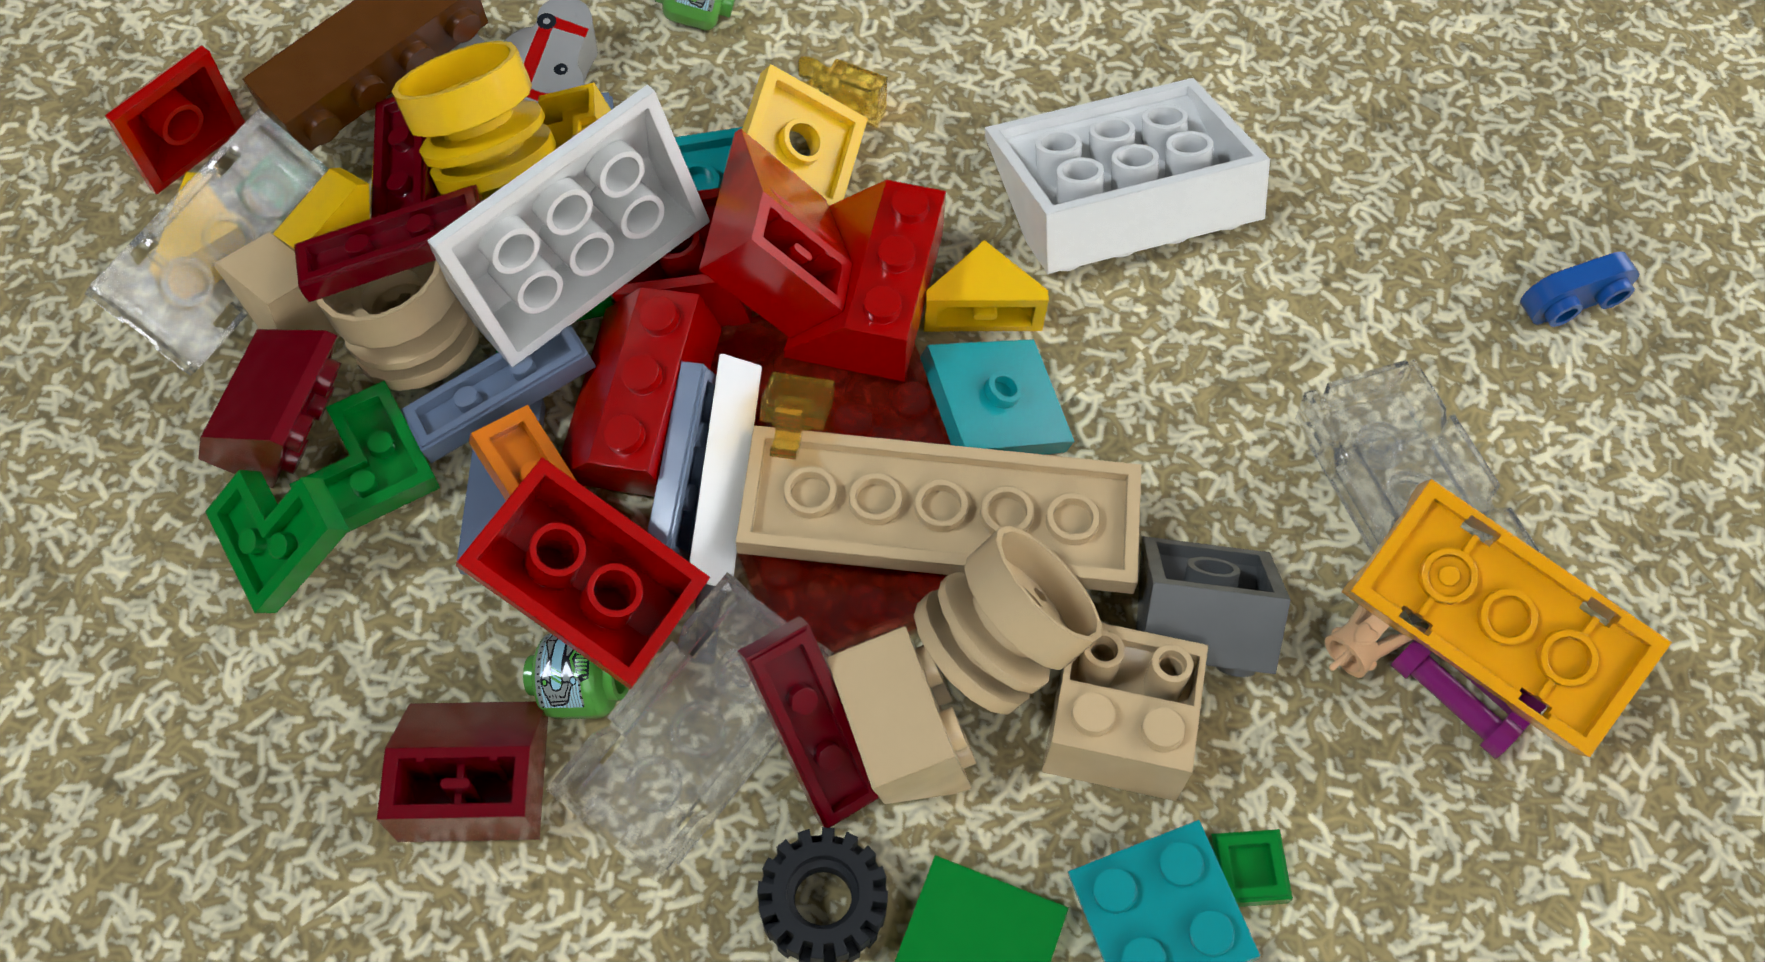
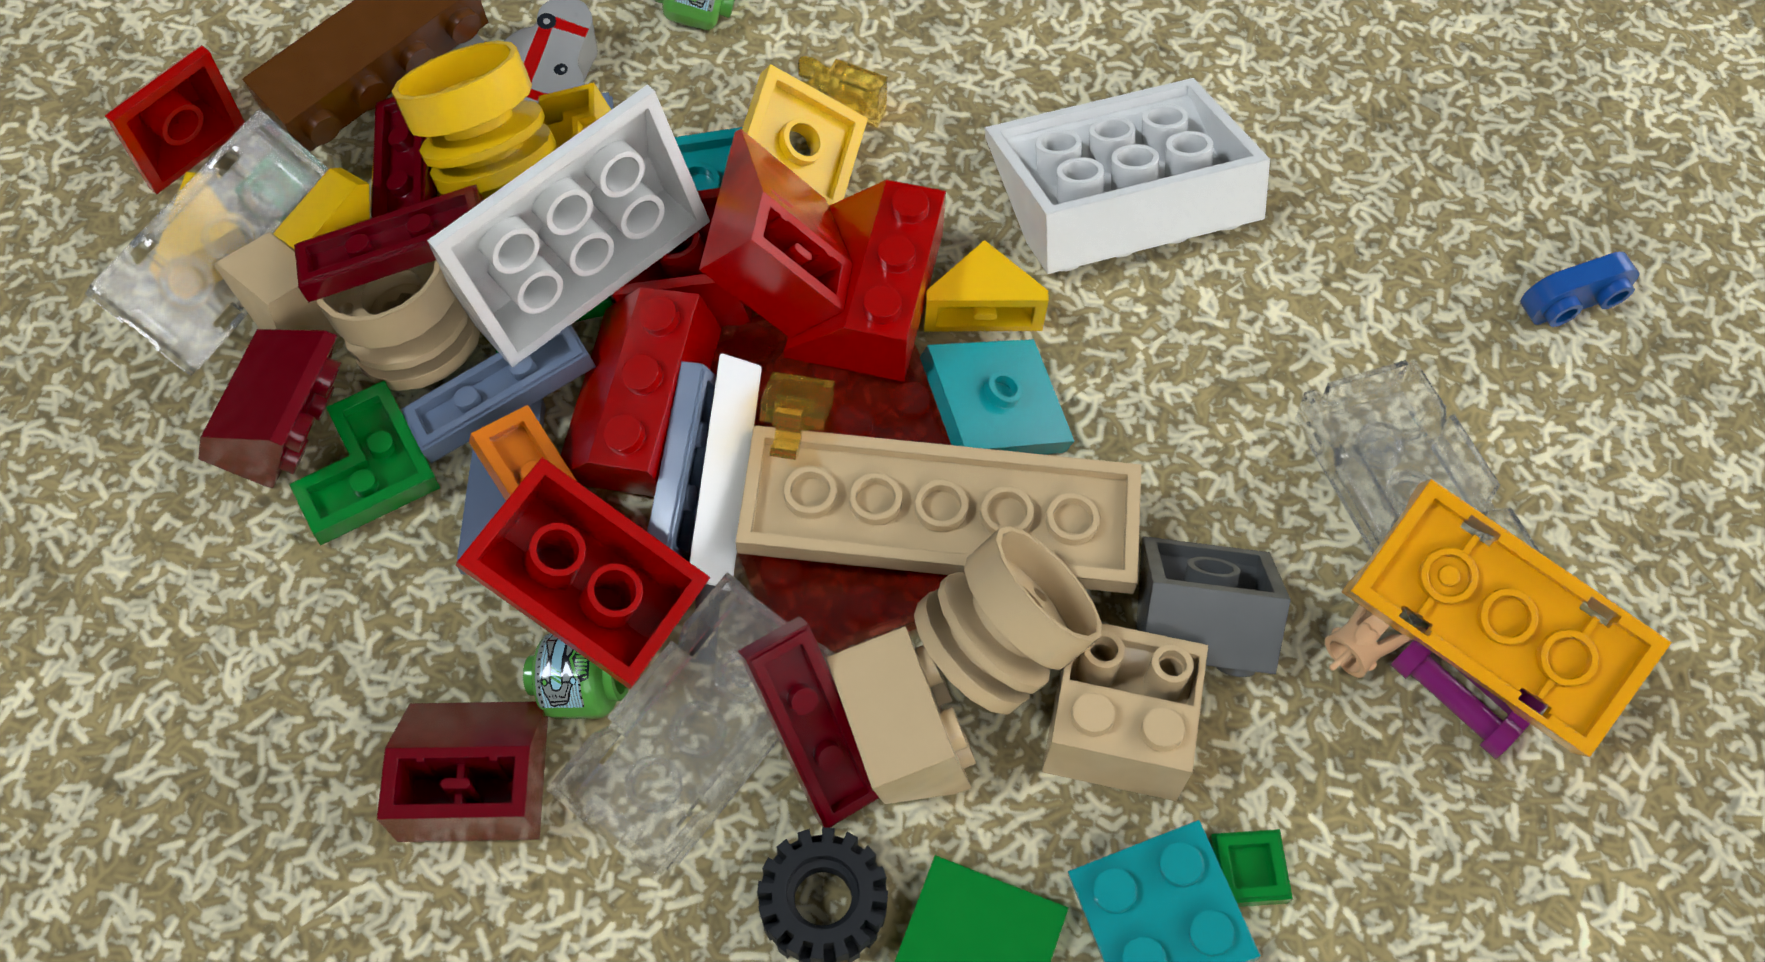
(272, 542): green plate -> none

